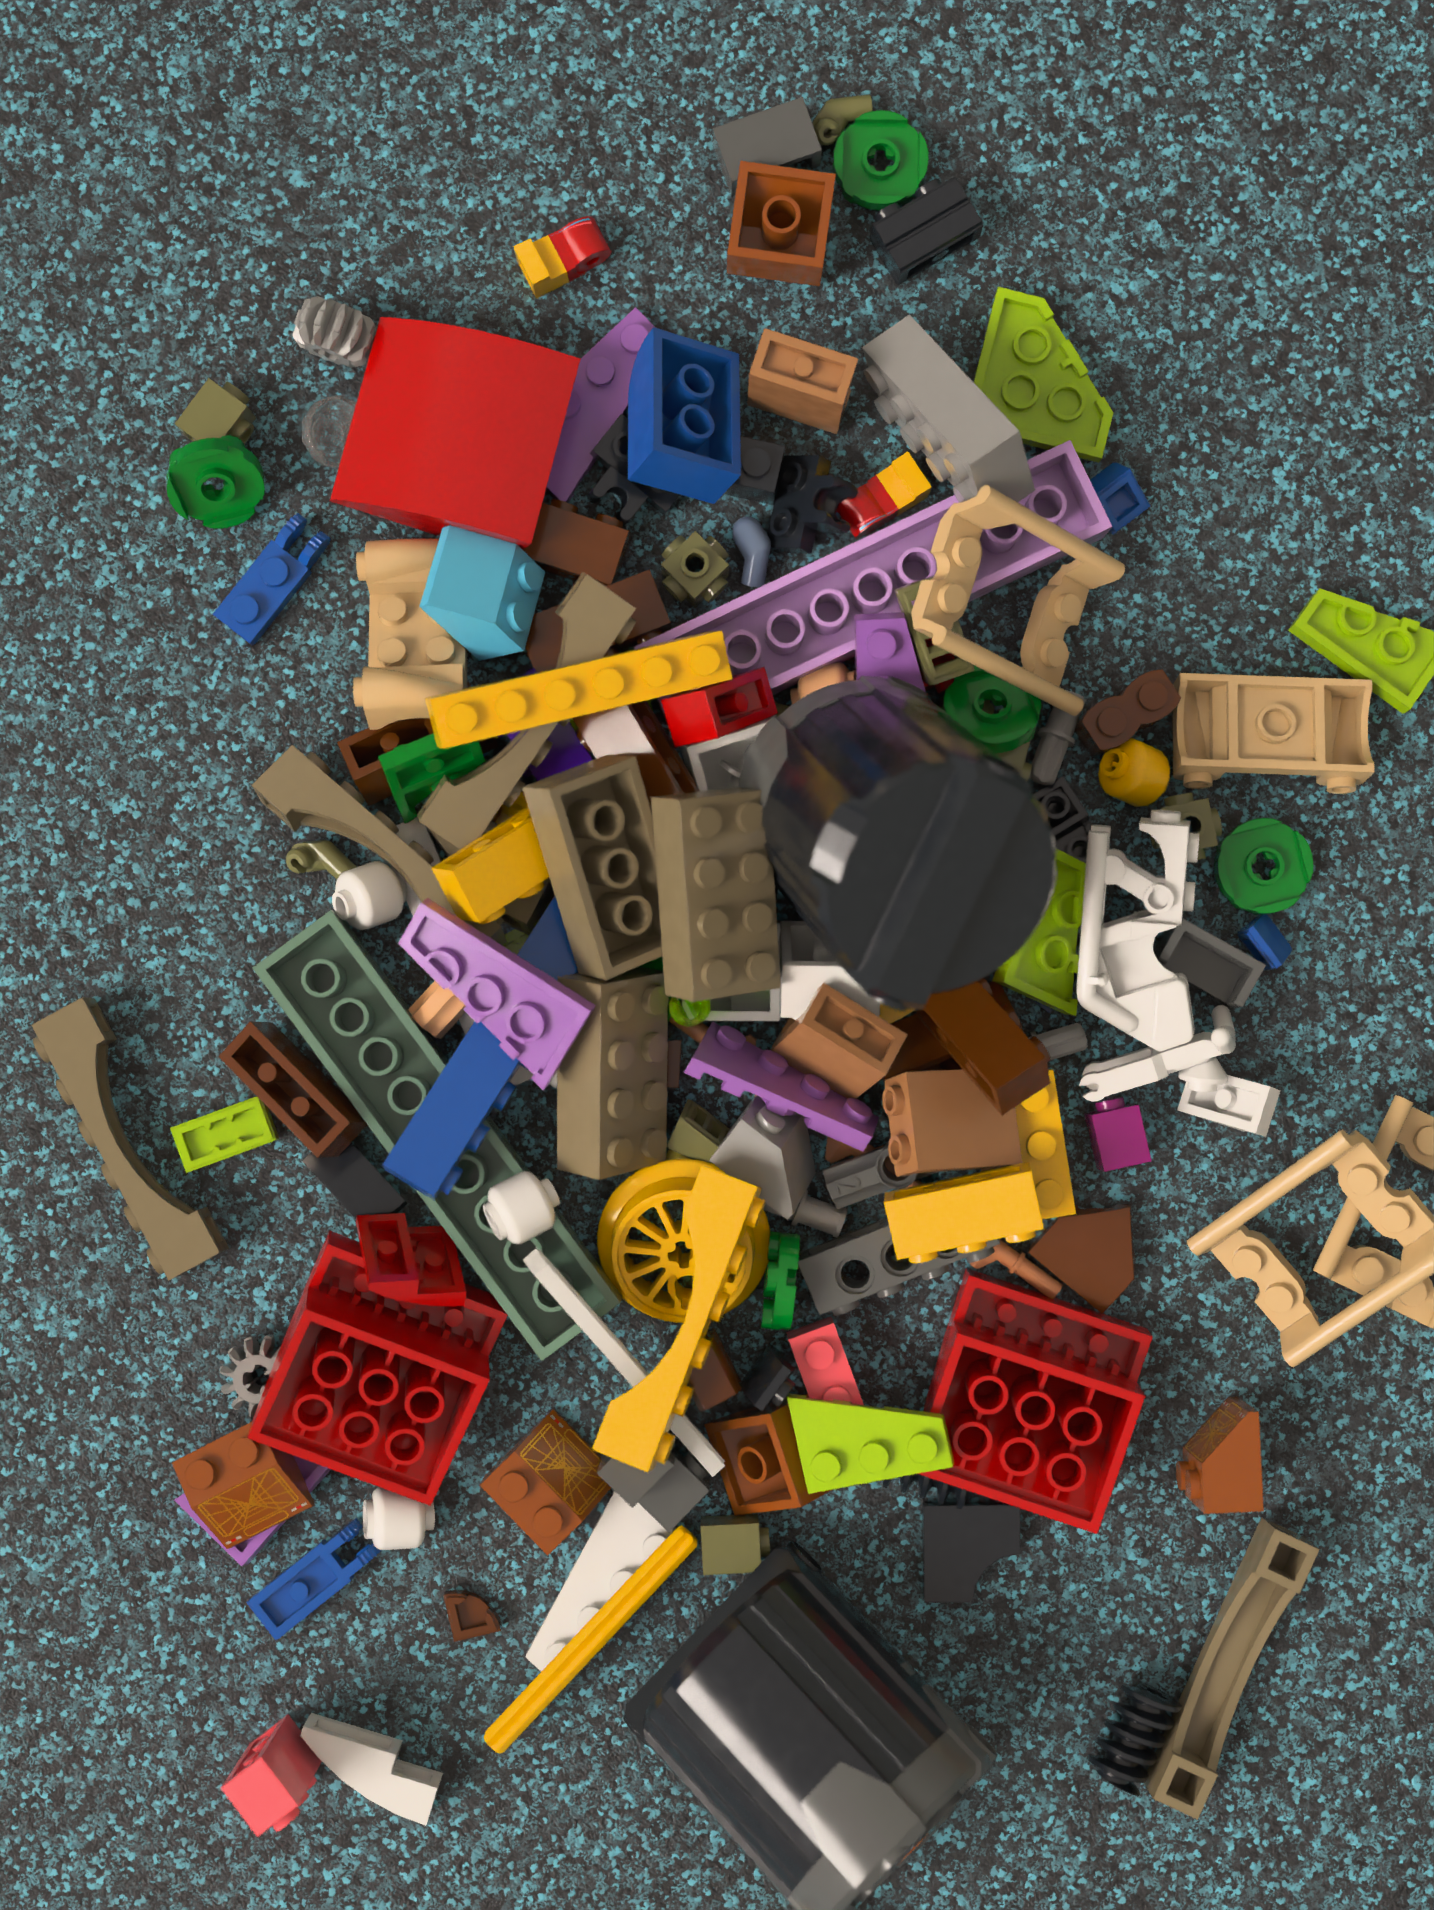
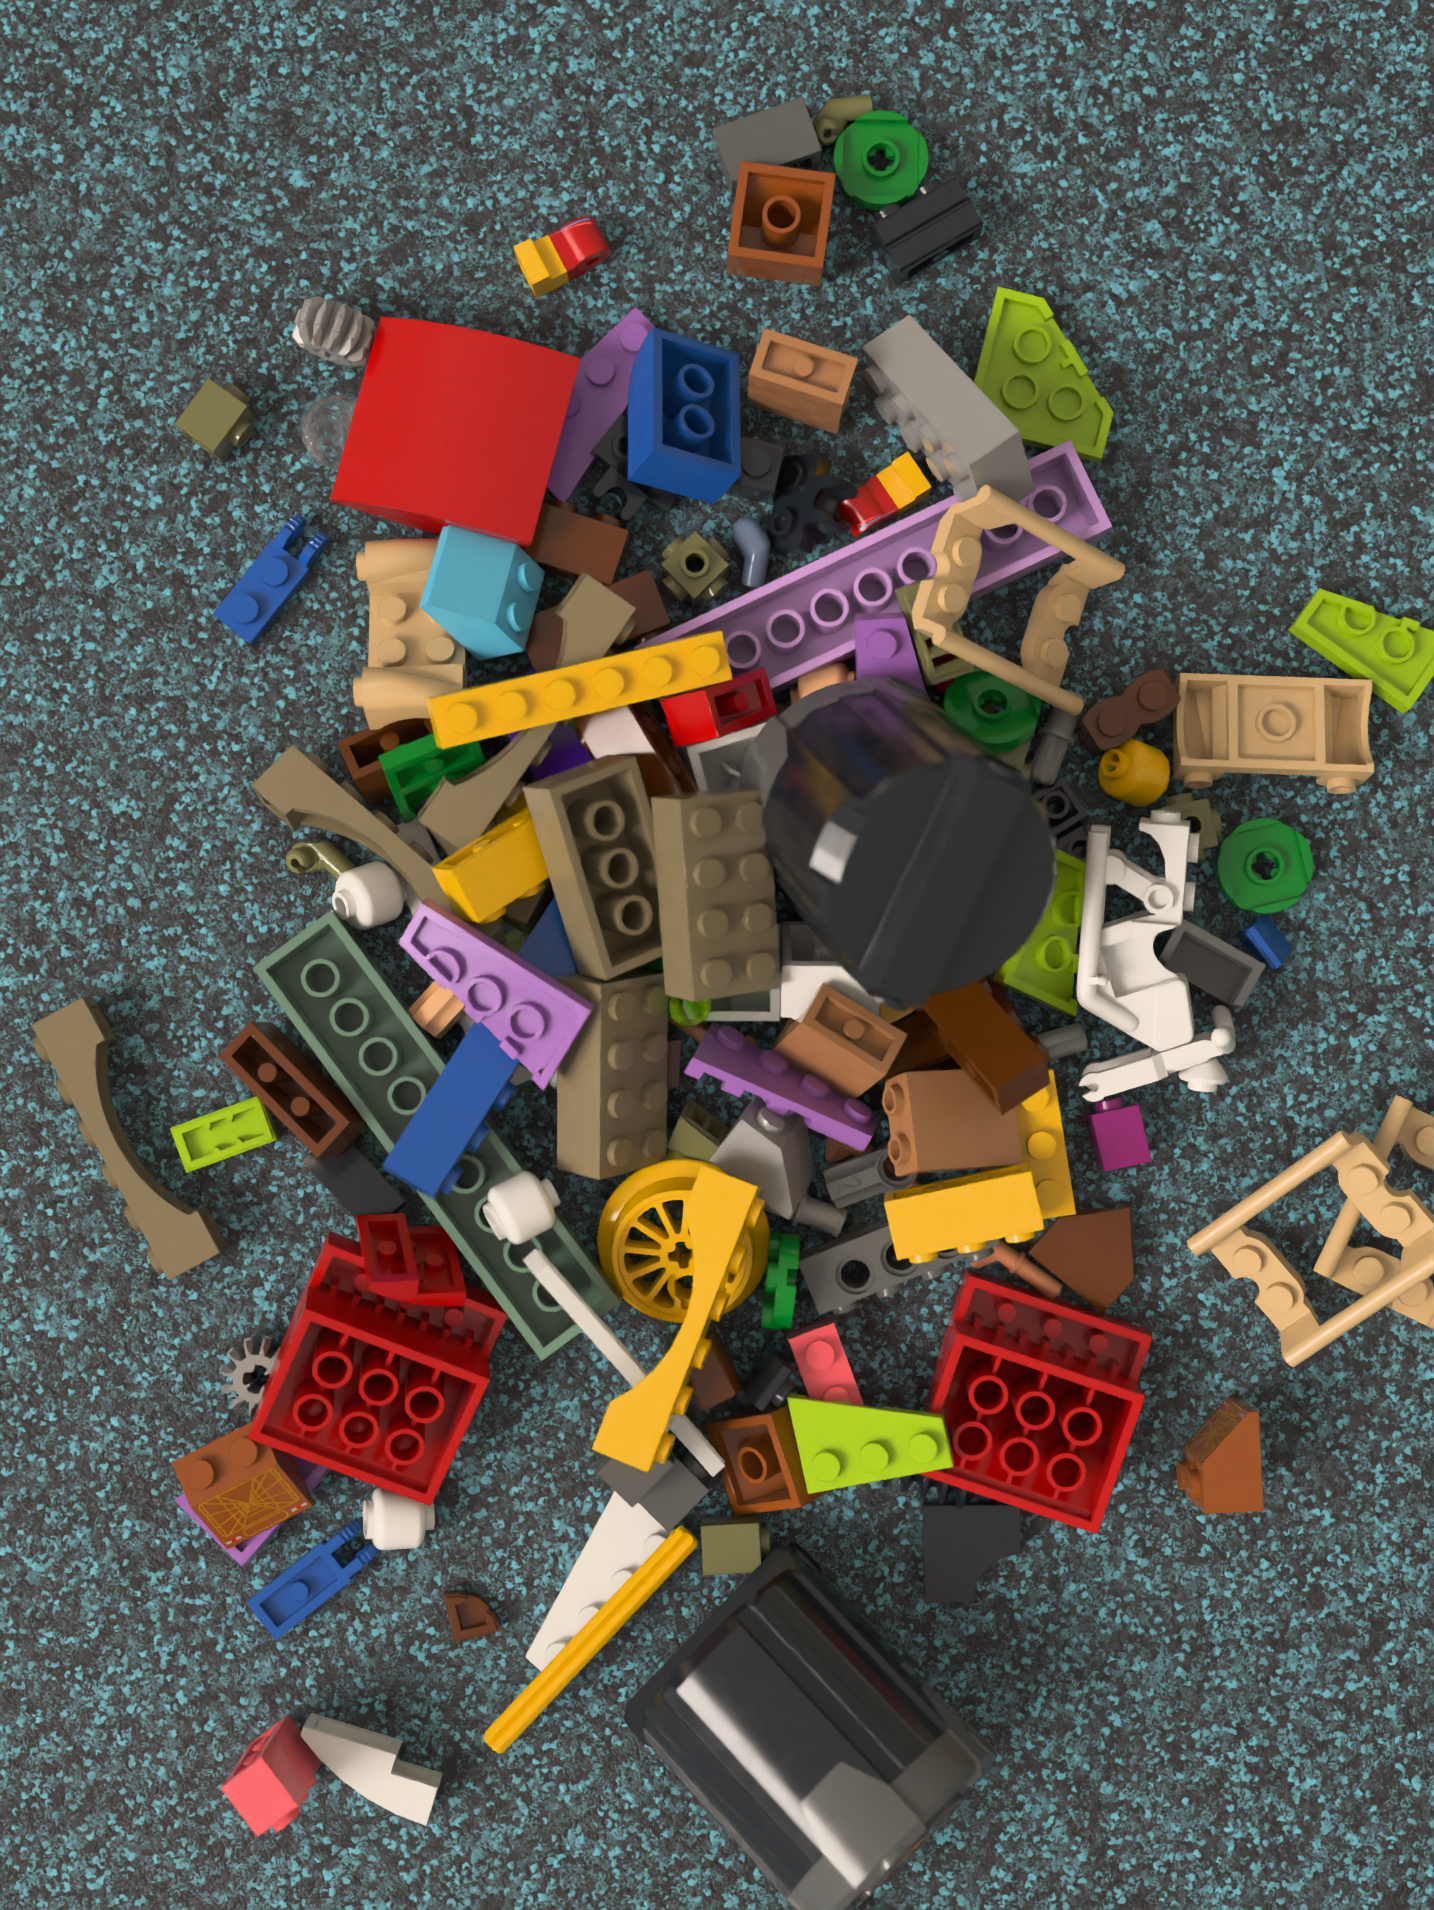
(209, 459): green plate -> none
(547, 1481): dark orange slope -> none
(1119, 495): blue slope -> none
(1134, 1736): black piece -> none
(1234, 1104): white slope -> none
(1261, 1590): dark tan arch -> none

